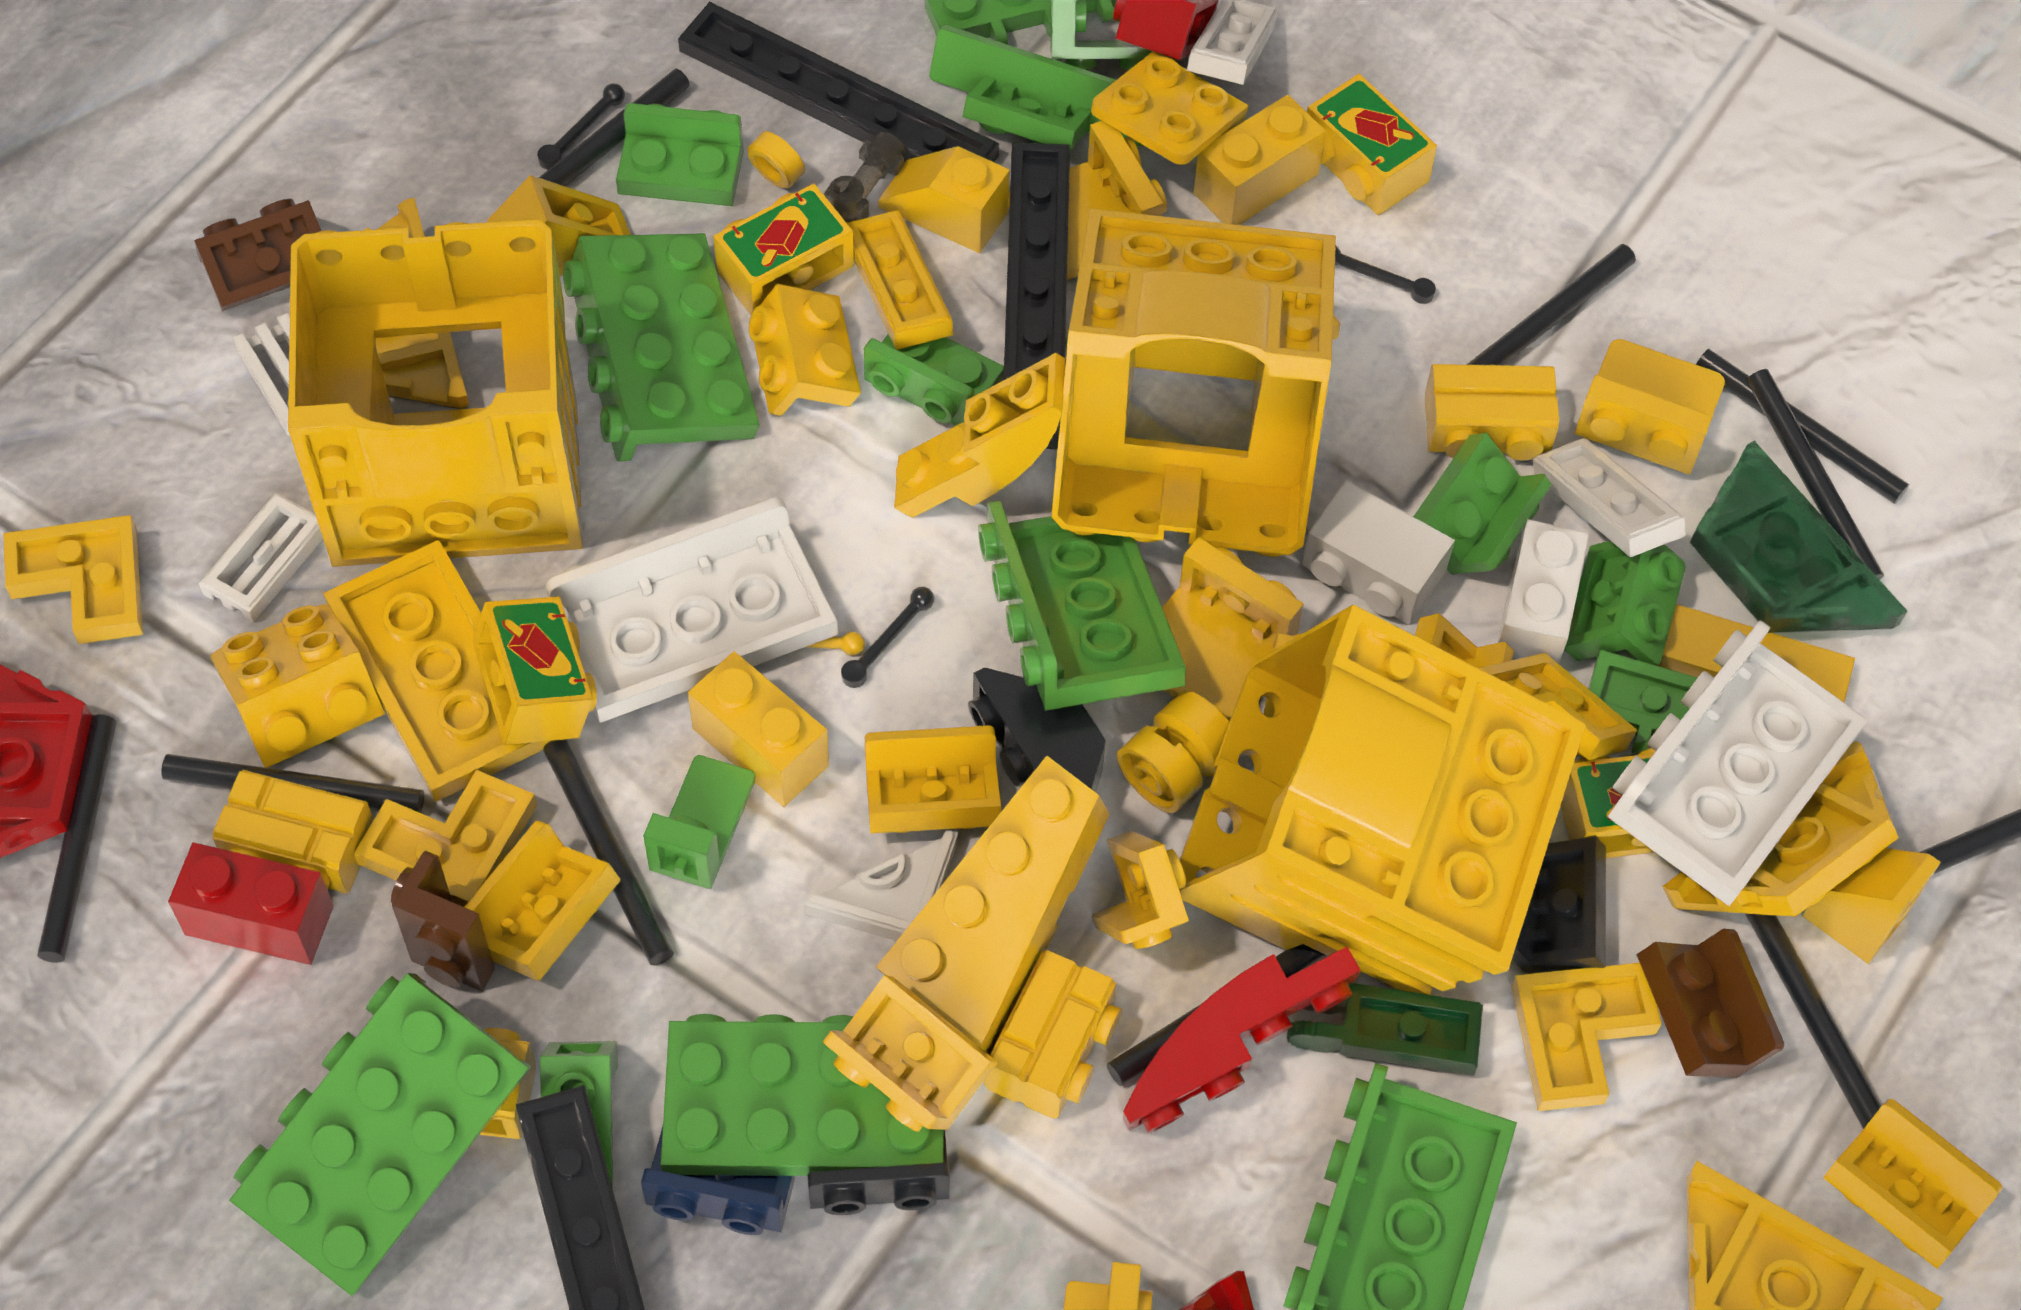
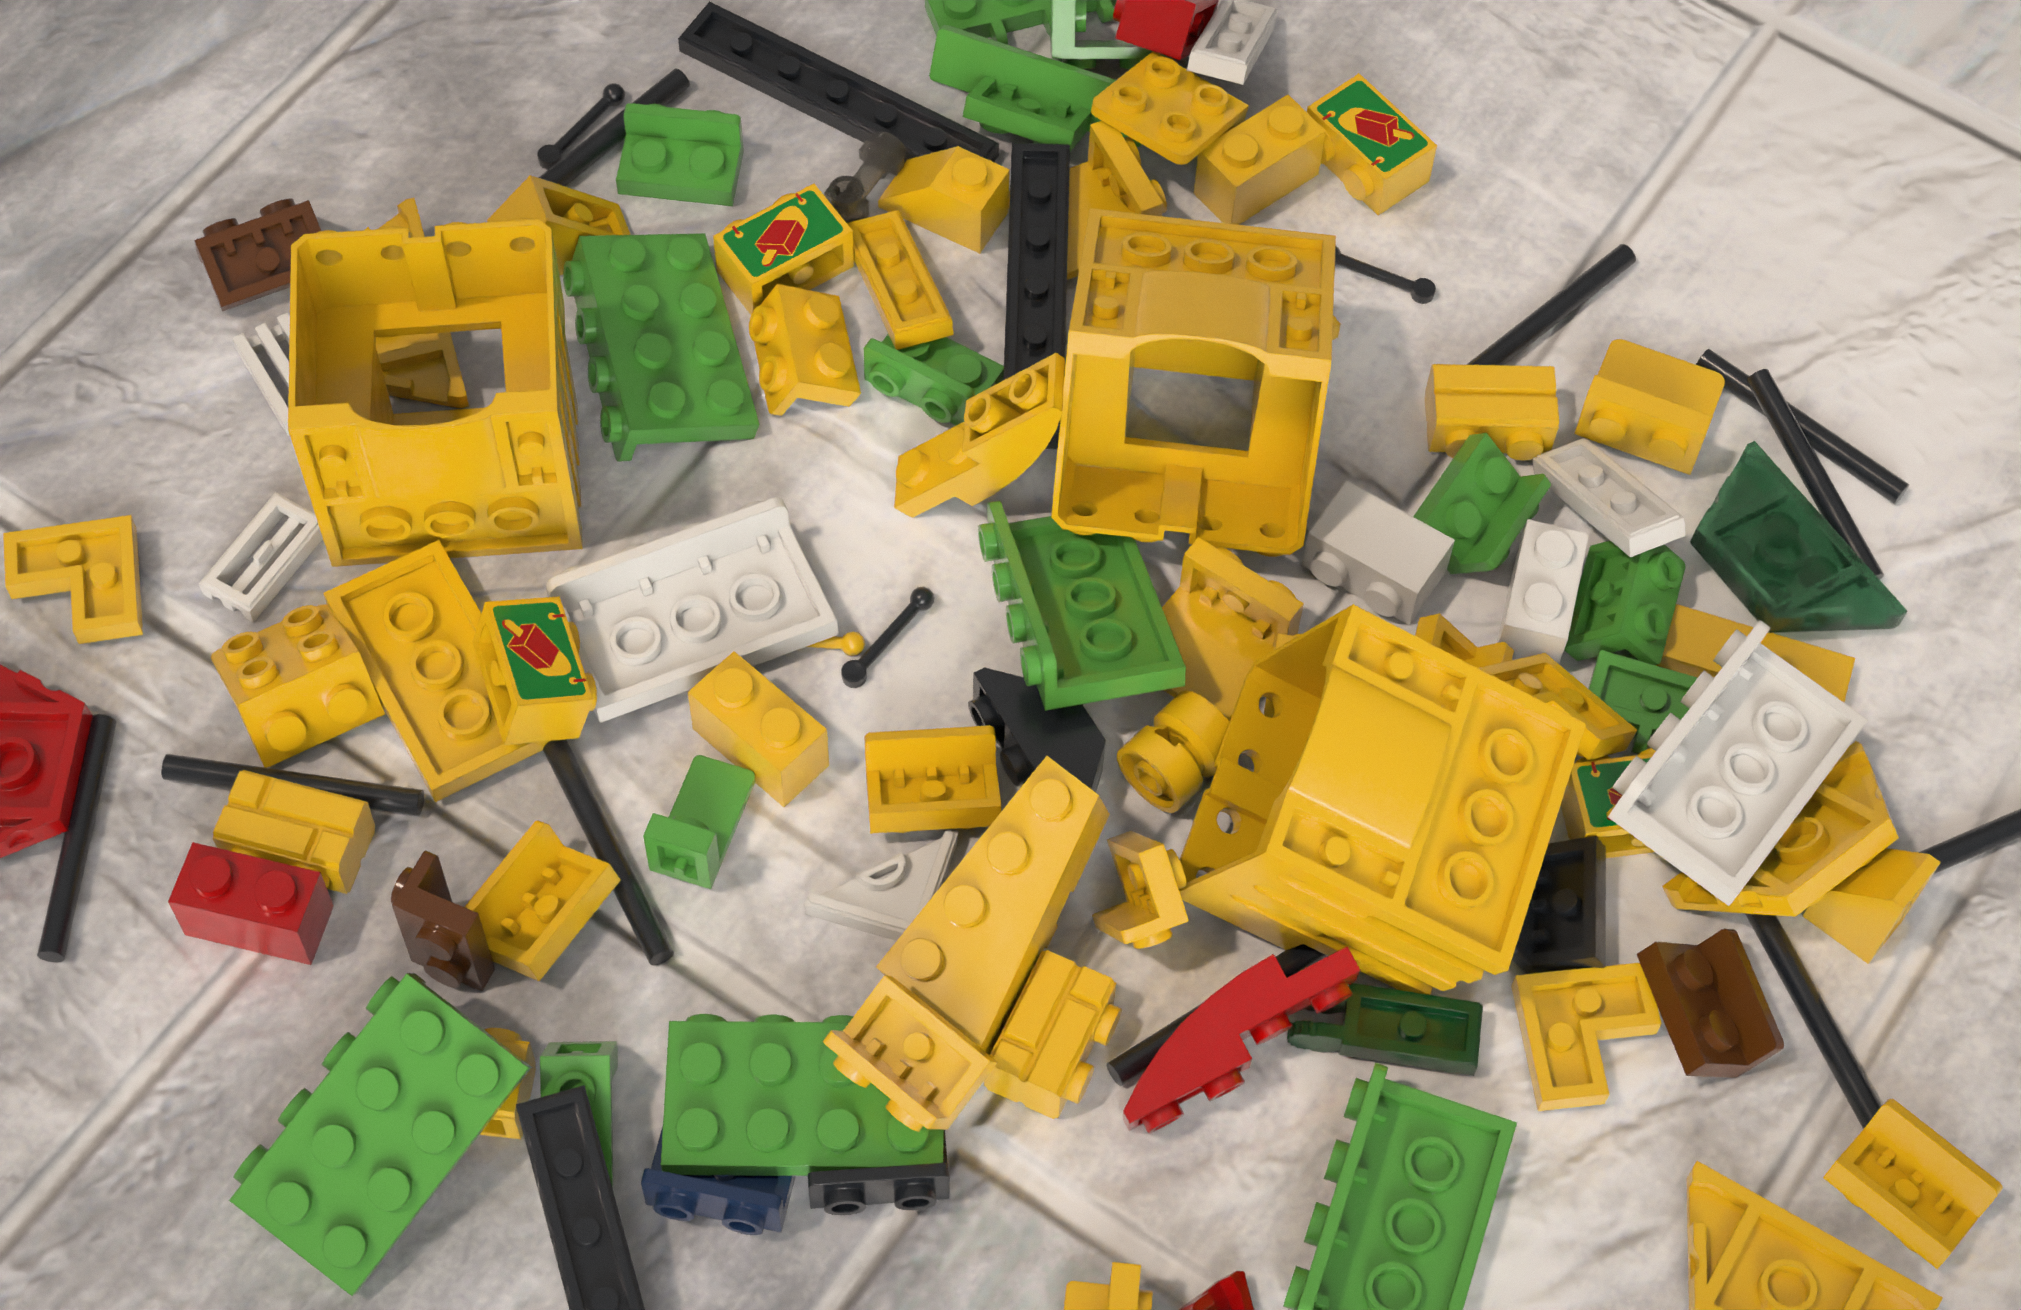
(468, 844): yellow plate -> none
(775, 160): yellow tile -> none

